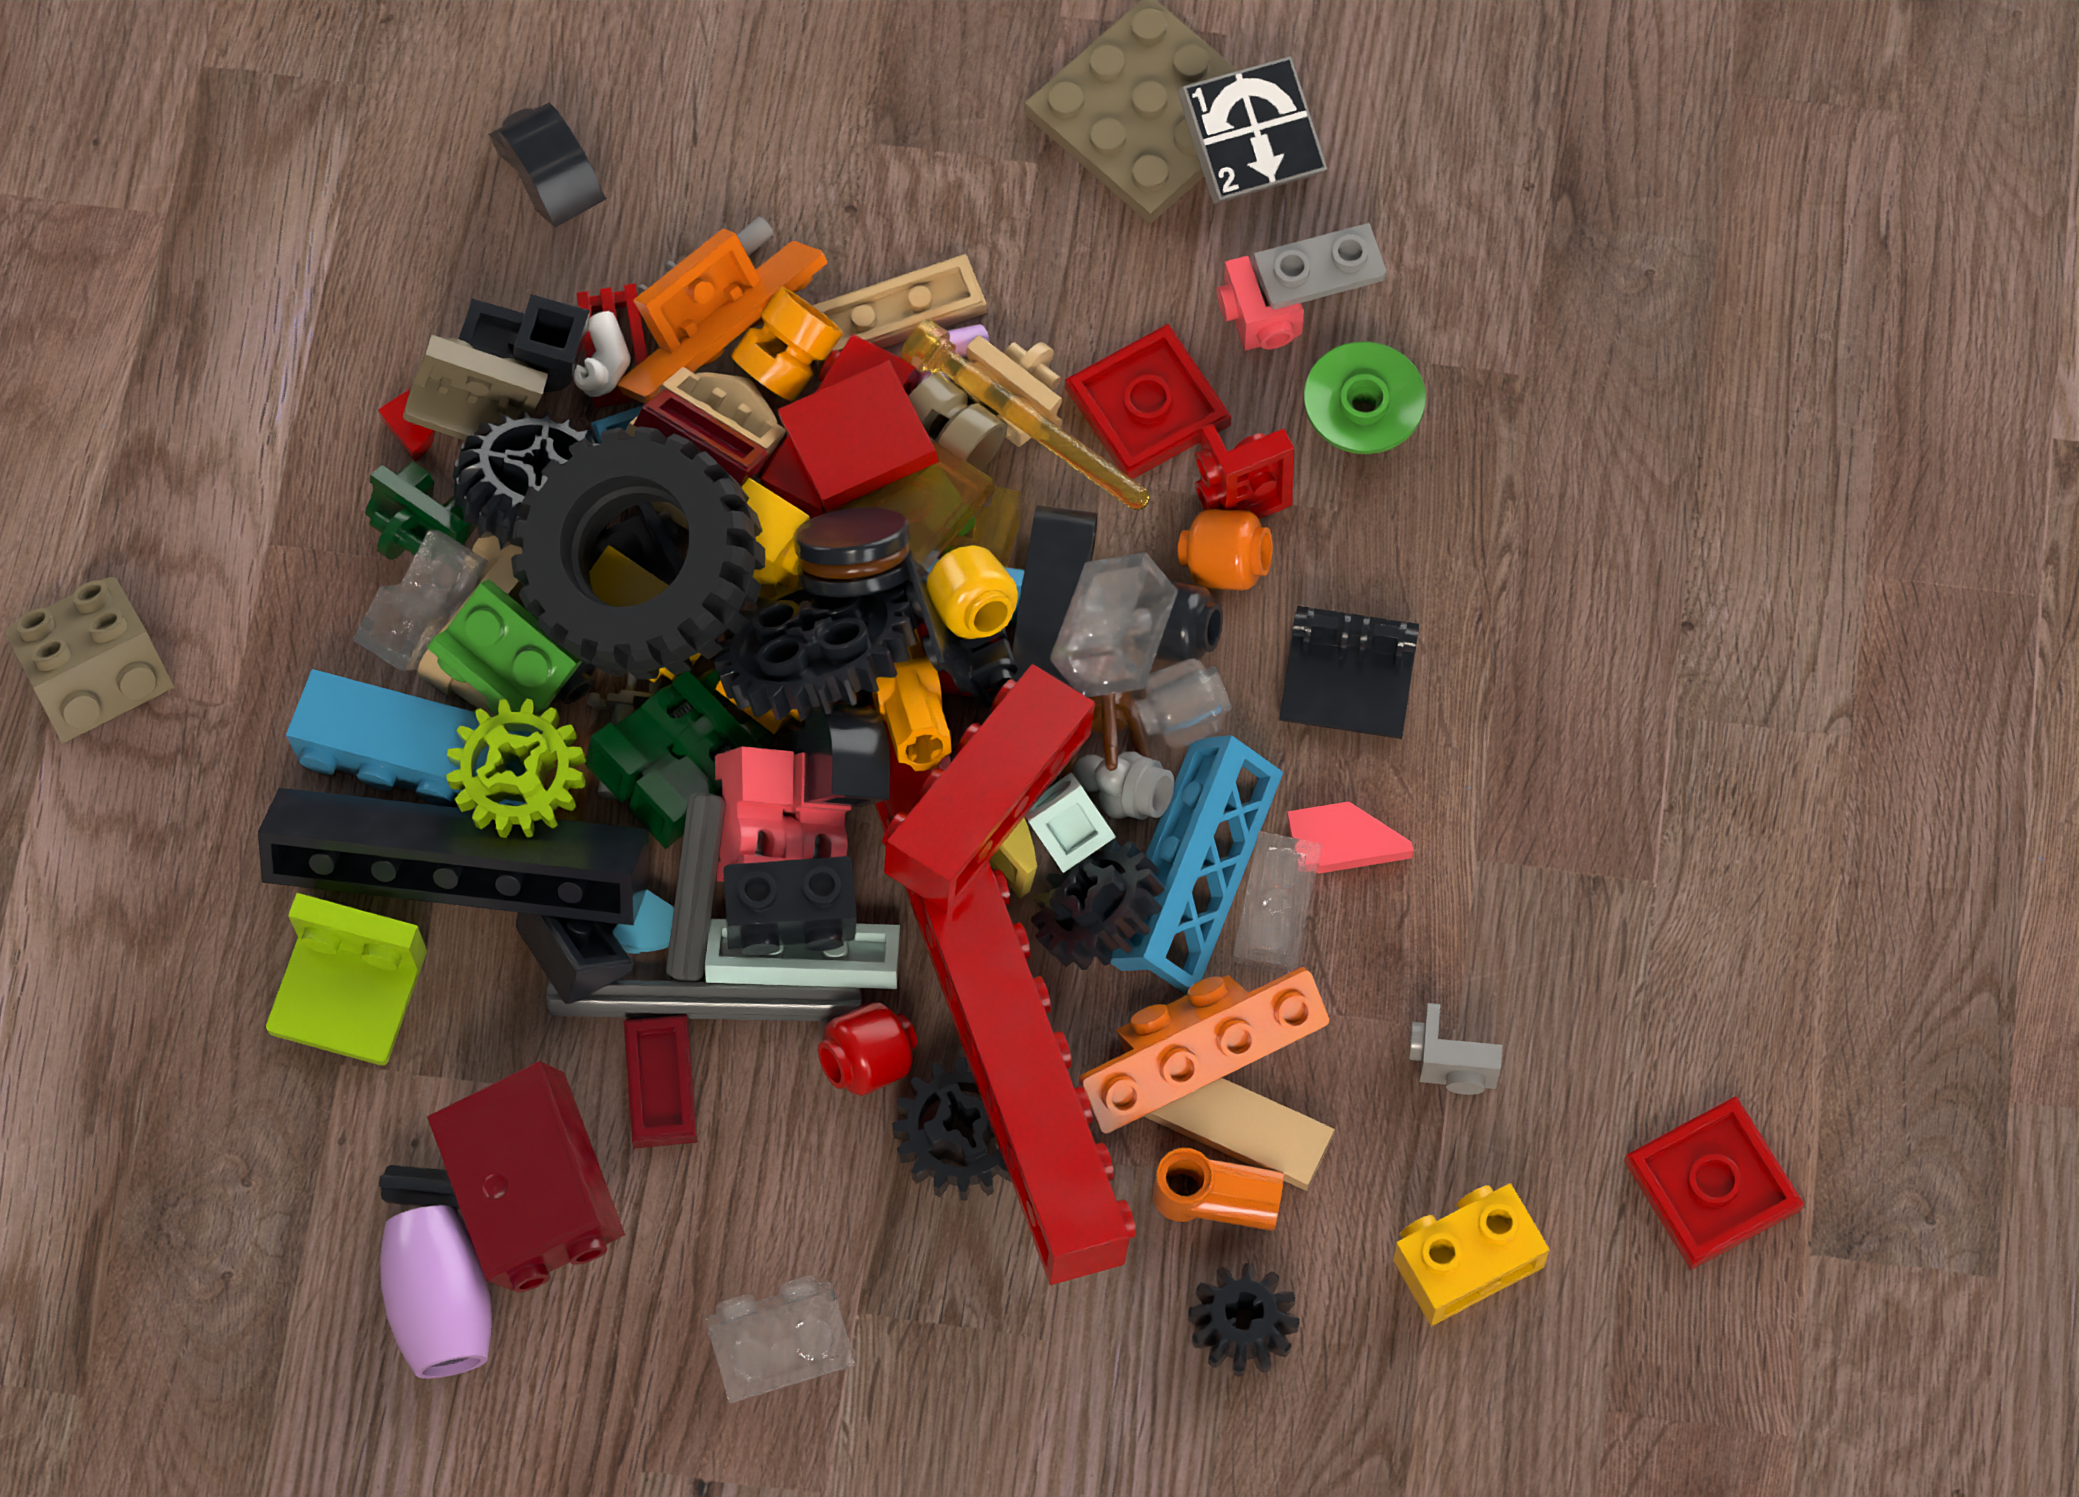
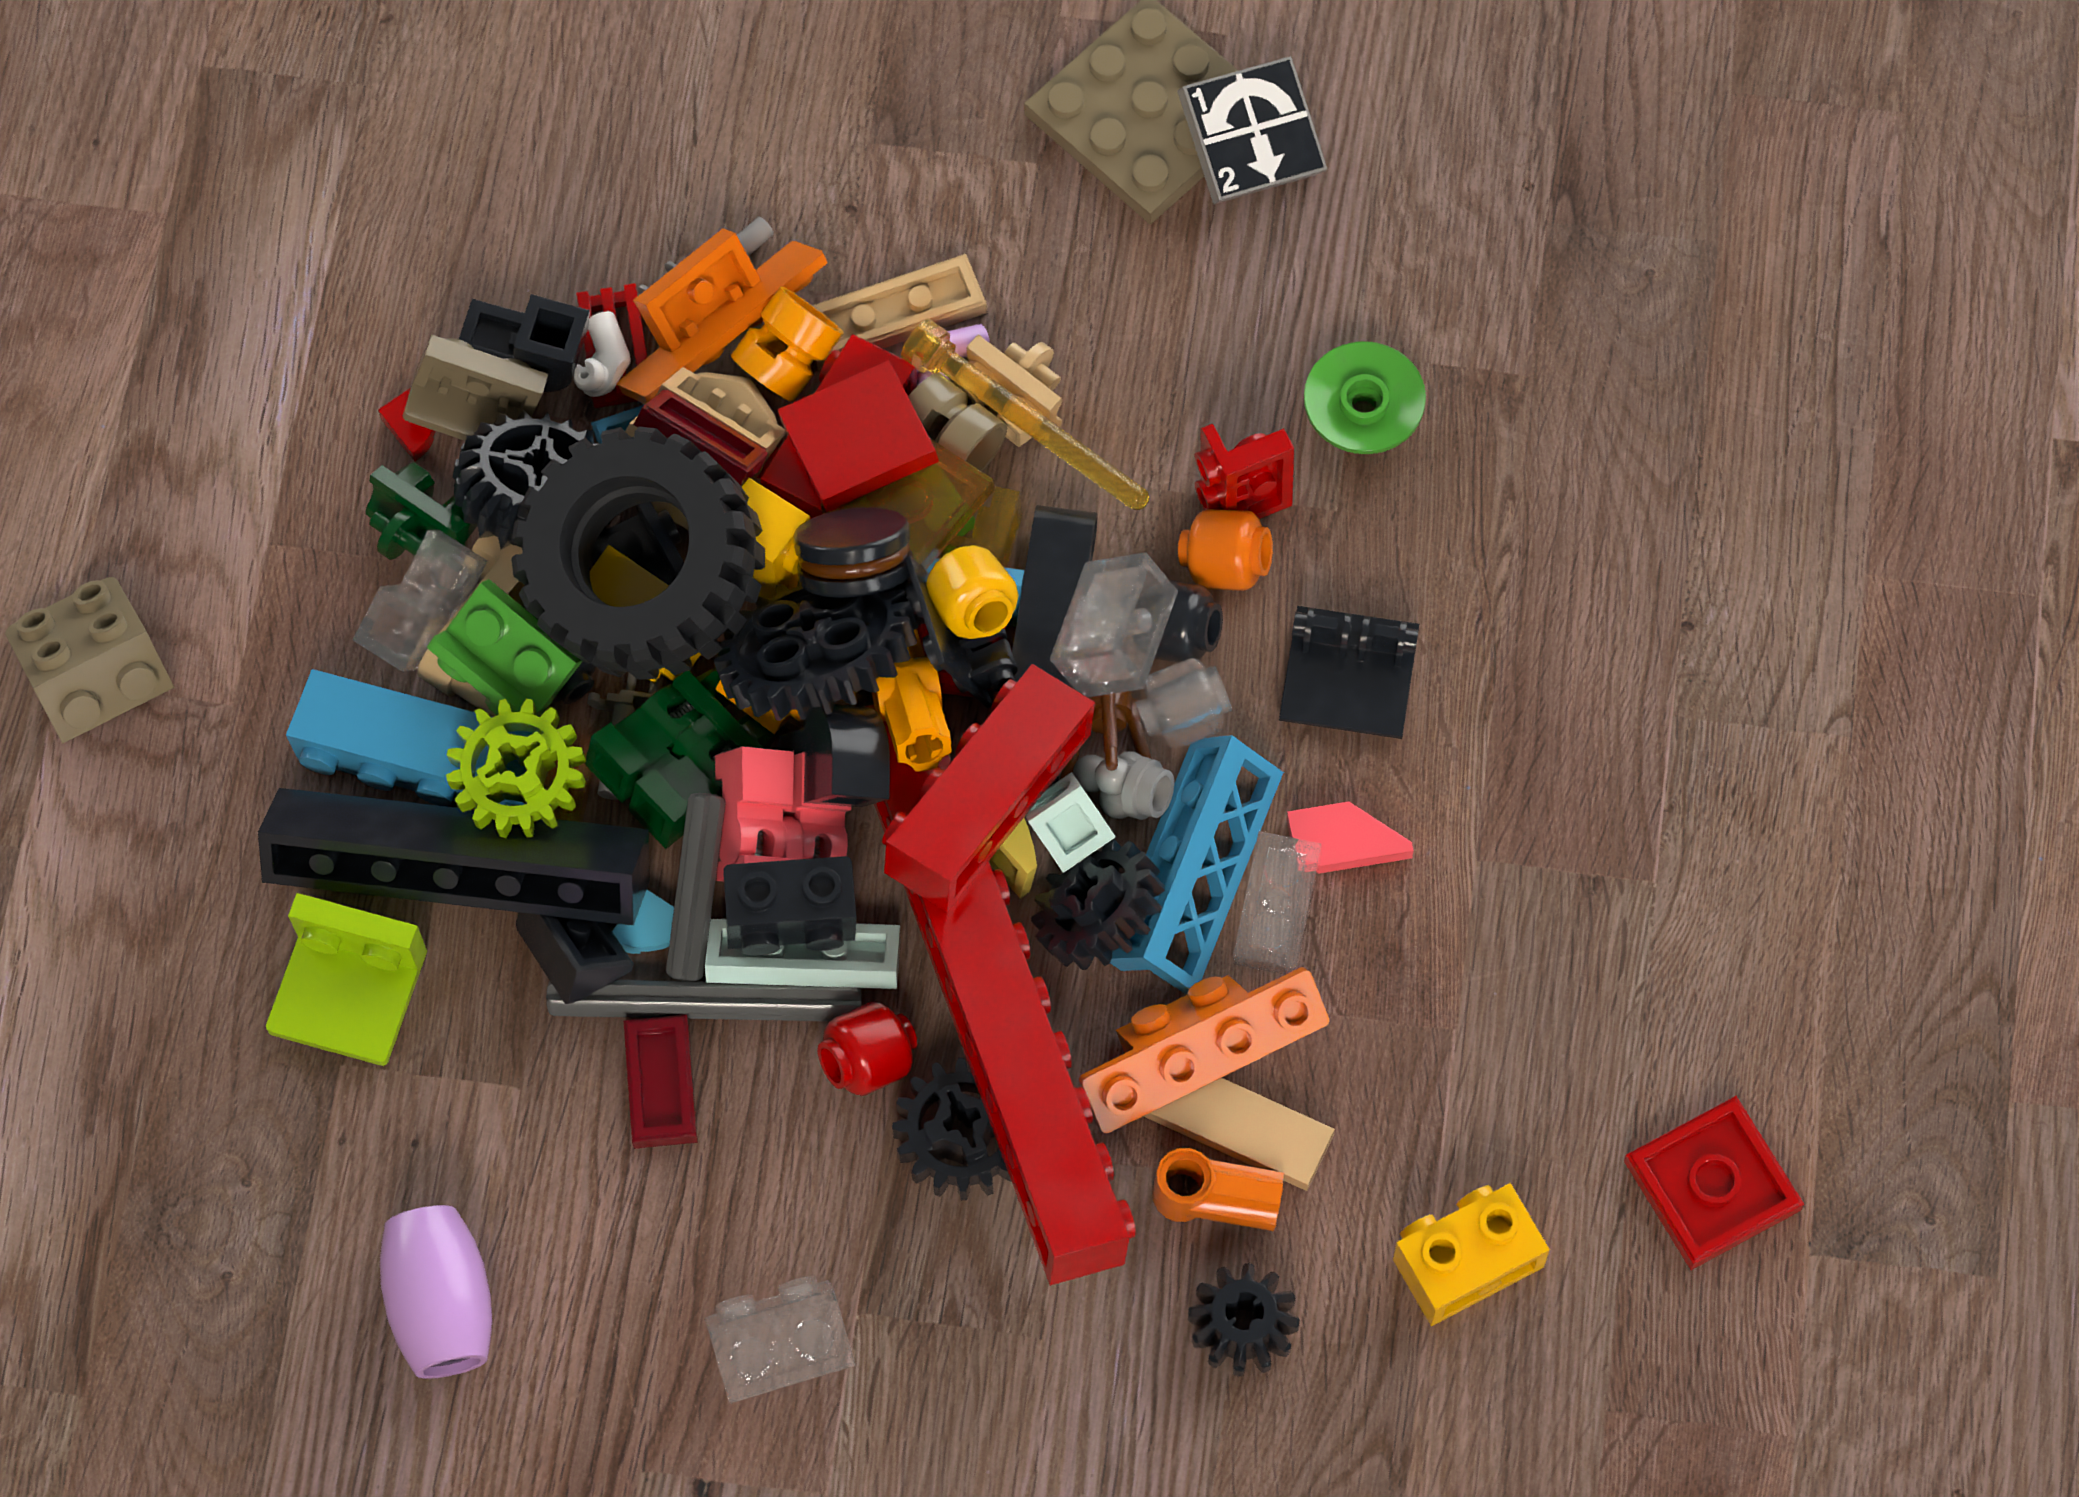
(519, 1177): dark red piece -> none
(548, 163): black brick -> none
(1147, 401): red tile -> none
(1243, 302): coral bracket -> none
(1319, 267): light grey bracket -> none
(1459, 1065): light grey bracket -> none

